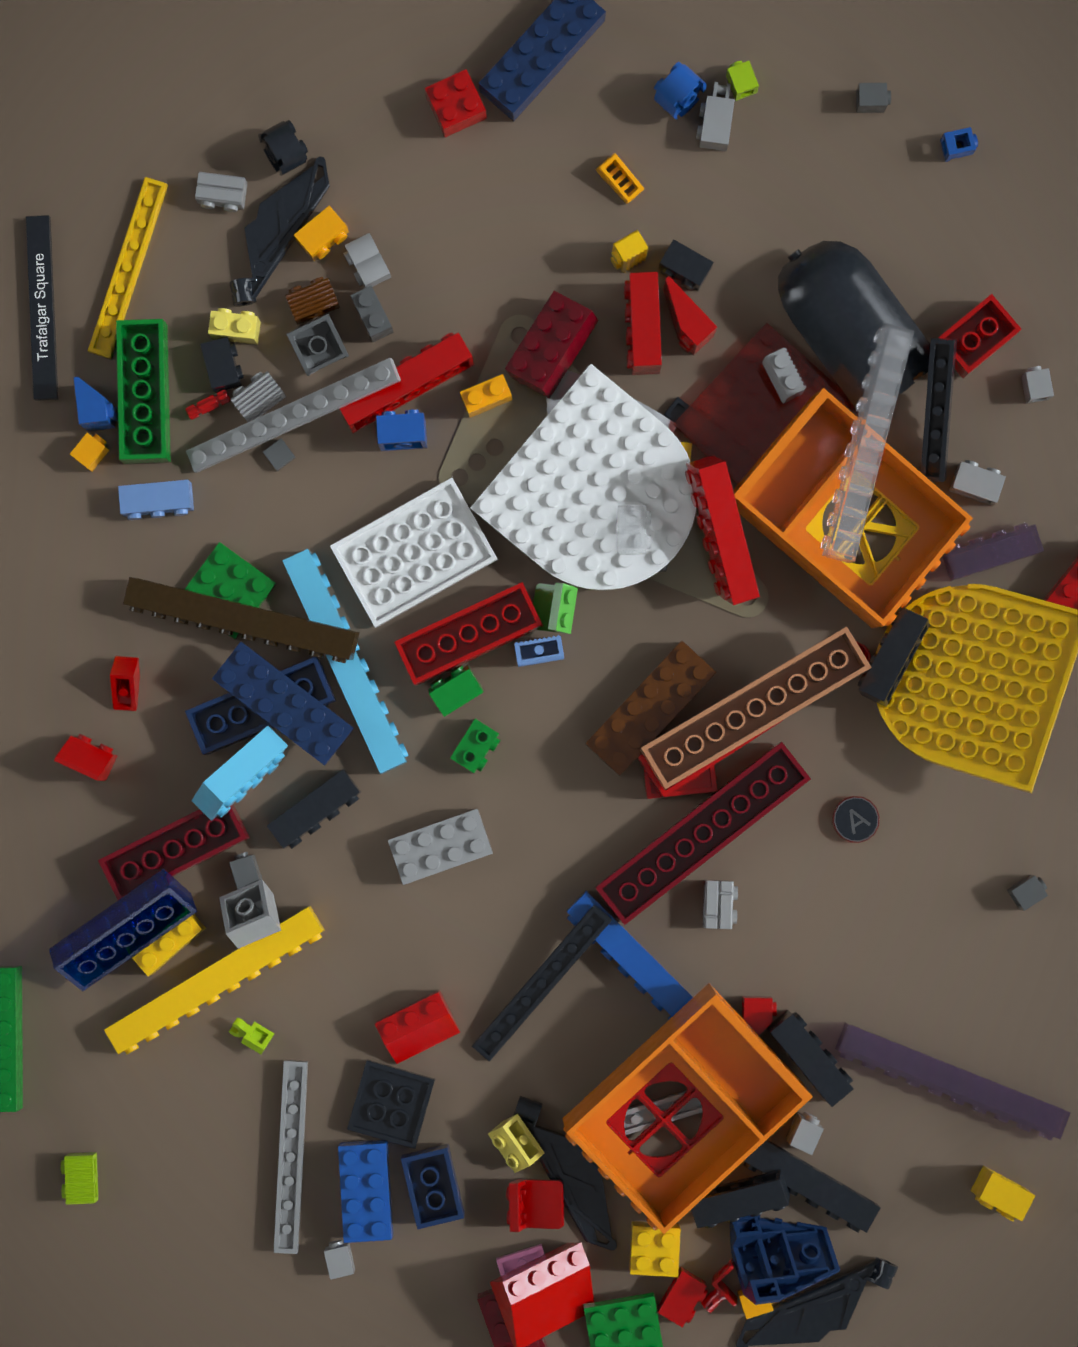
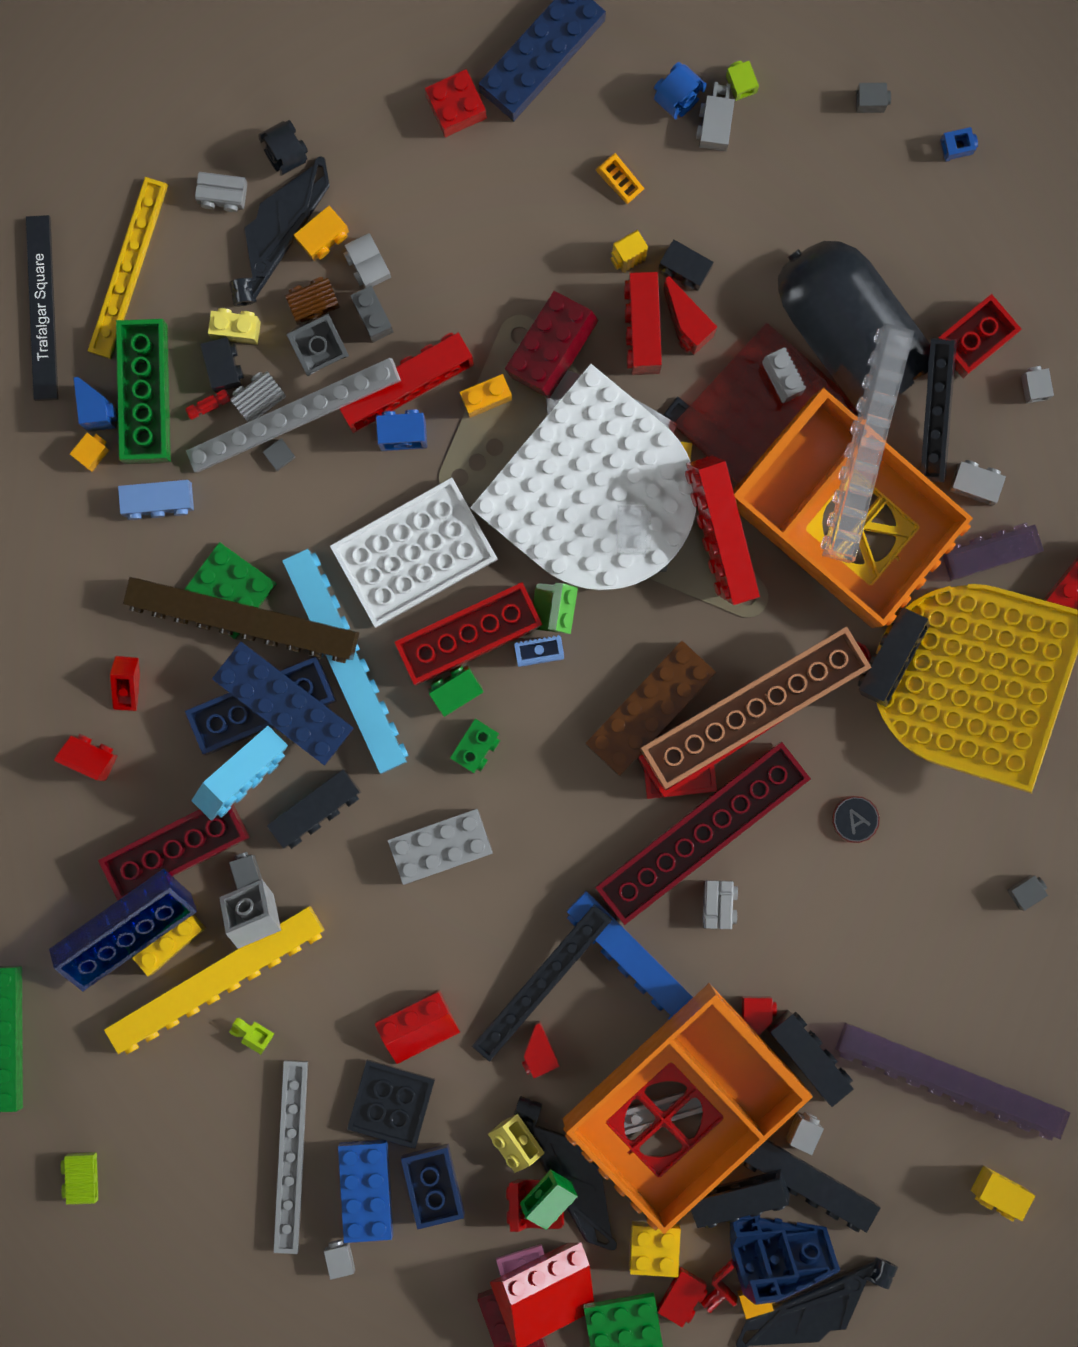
(539, 1053): none -> red slope
(548, 1200): none -> brick

